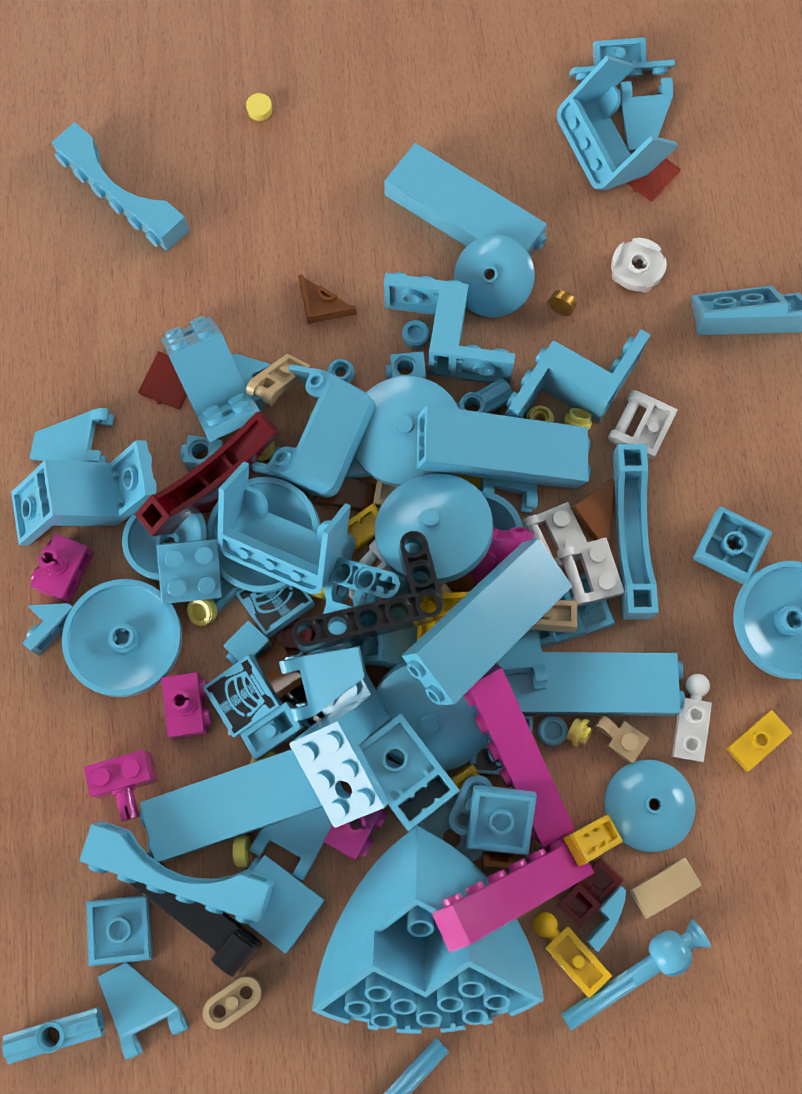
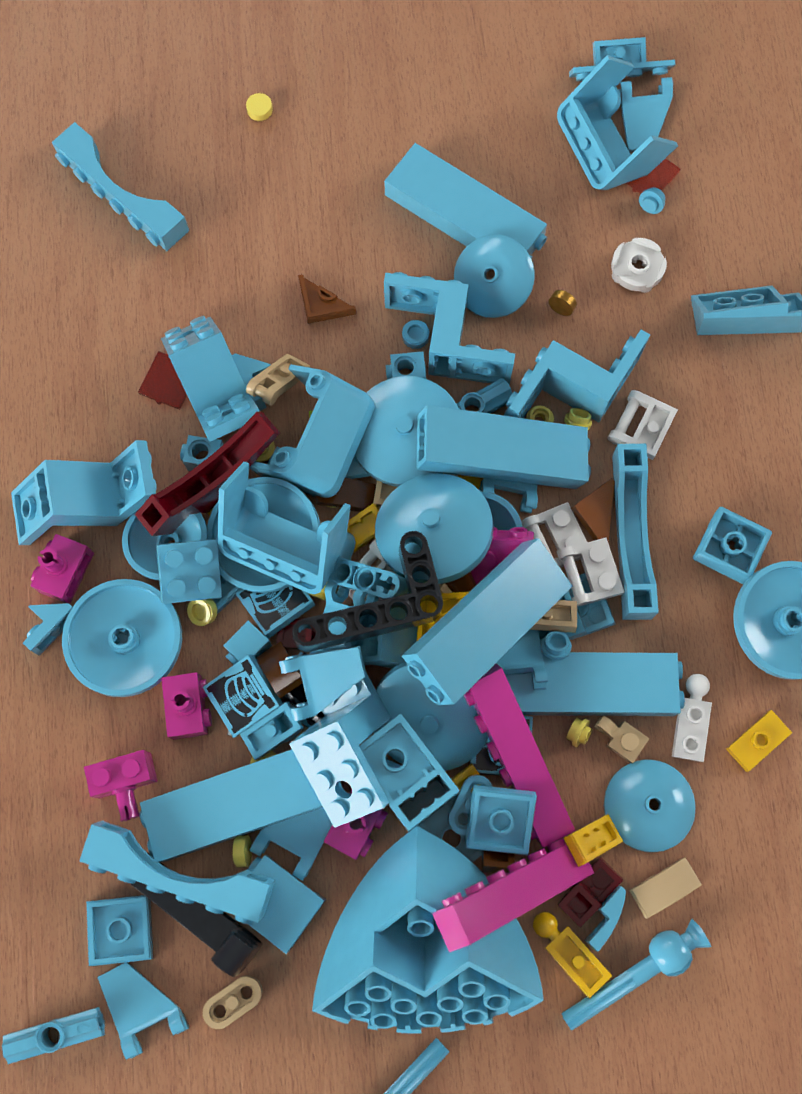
(71, 438): medium azure flag -> none
(342, 365): medium azure plate -> none
(552, 731): medium azure tile -> none
(556, 645): none -> medium azure plate
(652, 200): none -> medium azure plate

